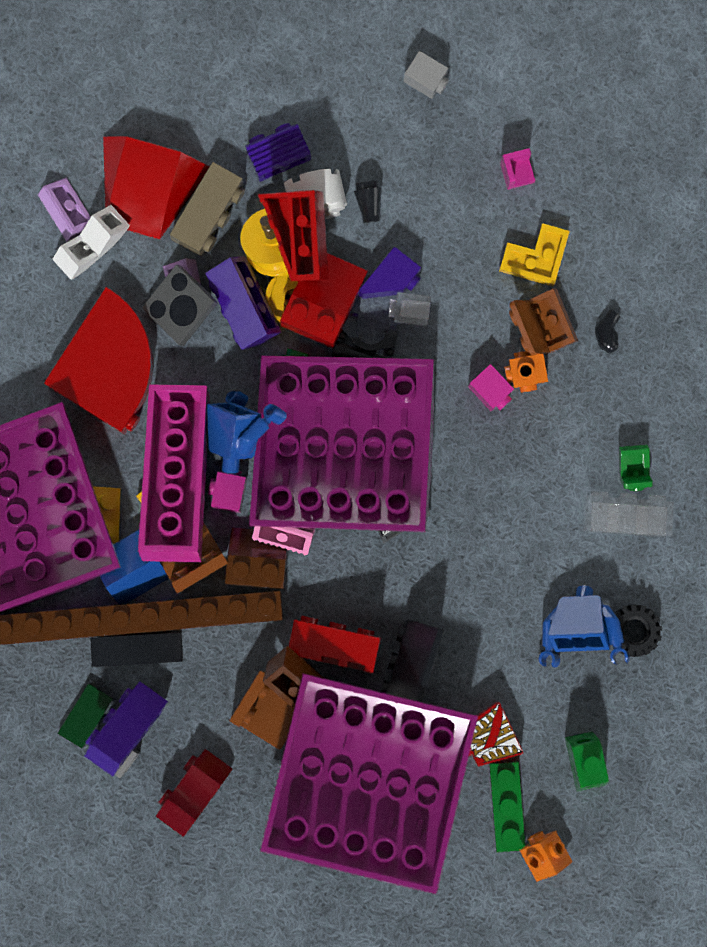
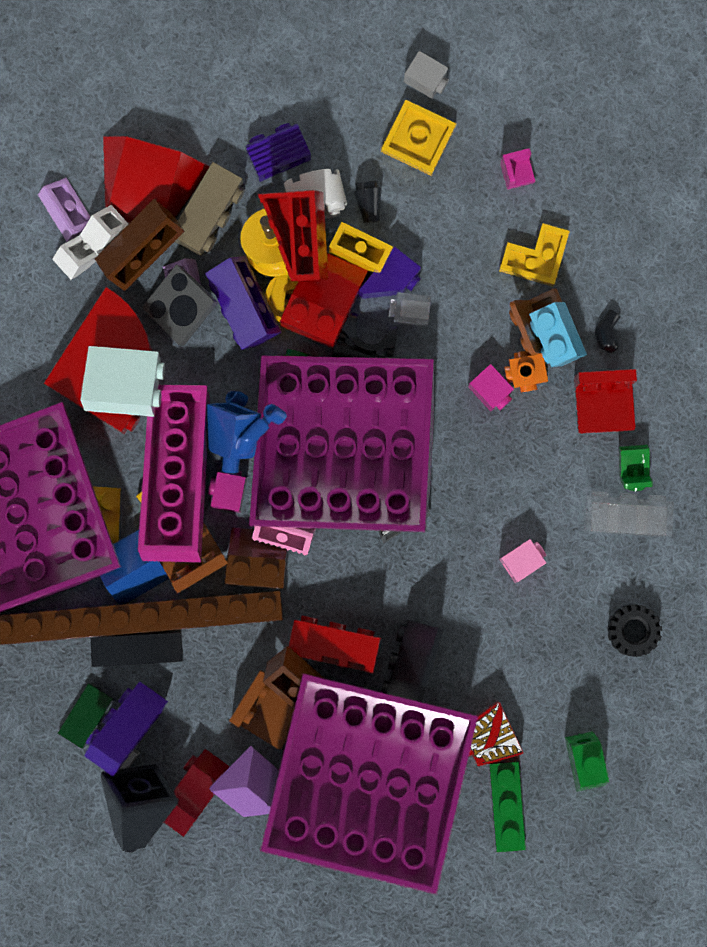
(122, 381): none -> light aqua brick
(137, 804): none -> black slope
(139, 245): none -> reddish brown brick
(248, 784): none -> medium lavender slope
(359, 248): none -> yellow slope
(418, 137): none -> yellow plate
(524, 560): none -> bright pink brick
(545, 855): orange brick -> none
(557, 334): none -> medium azure brick
(581, 625): blue torso -> none
(605, 401): none -> red bracket

